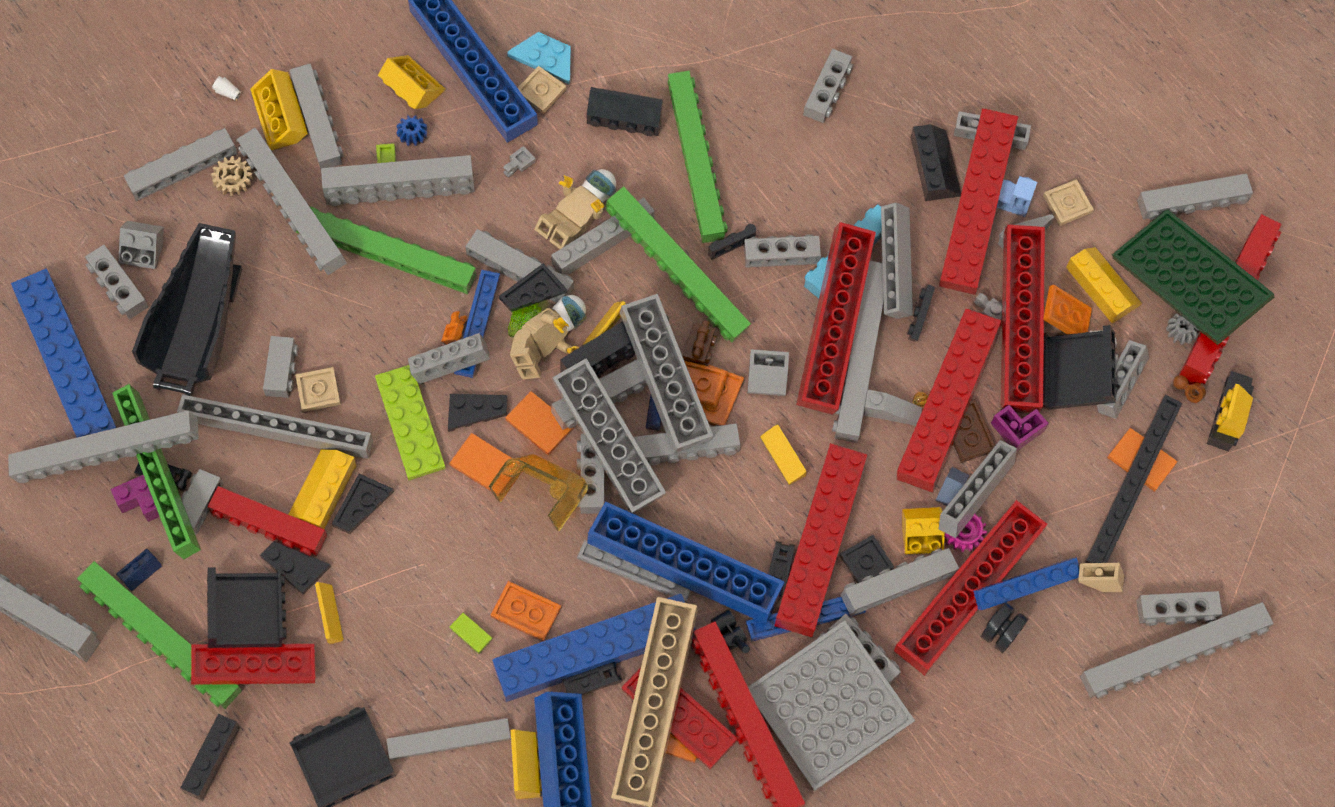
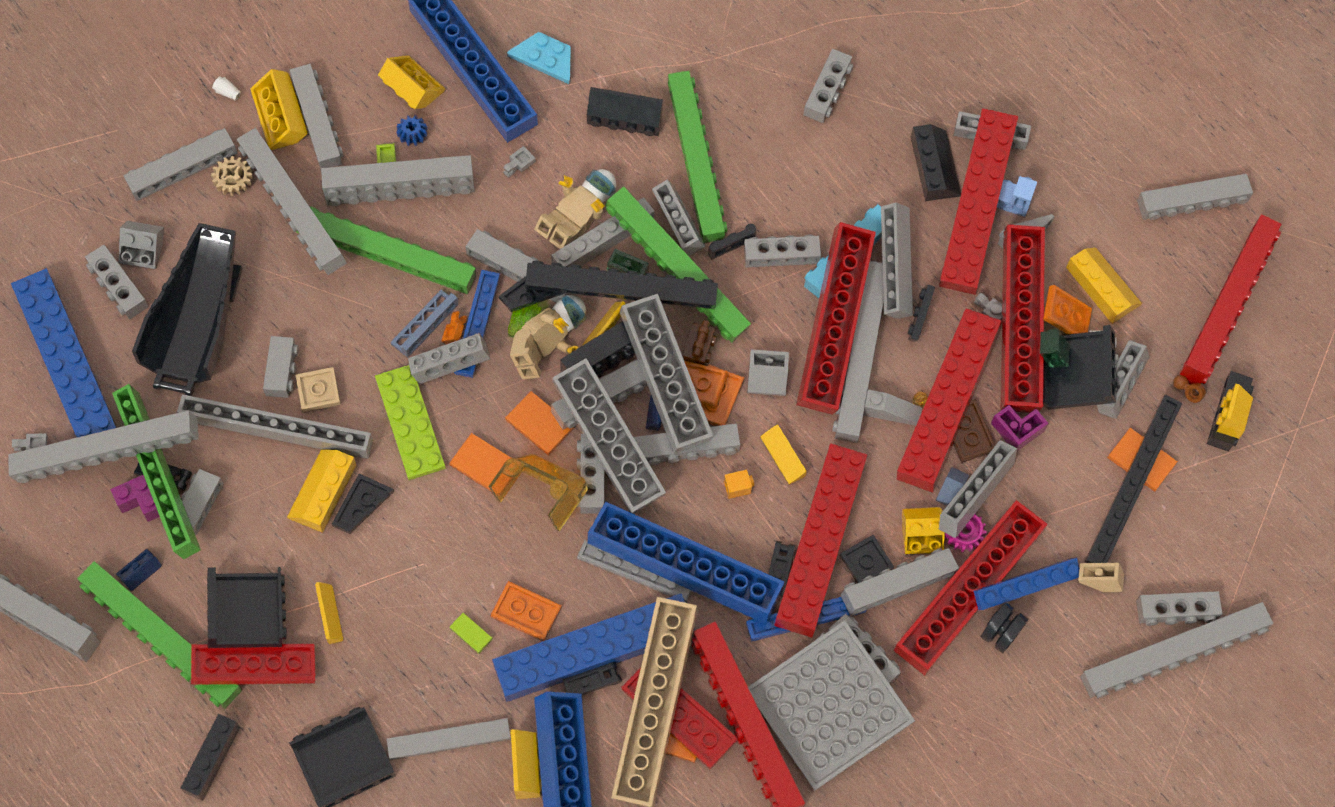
(31, 441): none -> light grey plate
(267, 521): red brick -> none
(299, 568): black wing -> none
(426, 326): none -> sand blue fence
(474, 408): black wing -> none
(541, 89): tan plate -> none
(620, 285): none -> black brick
(625, 262): none -> clear green brick
(678, 217): none -> light grey brick
(732, 635): black beam -> none
(738, 484): none -> light orange brick
(1054, 348): none -> clear green brick
(1068, 202): tan plate -> none
(1181, 329): light grey gear -> none
(1193, 276): dark green plate -> none

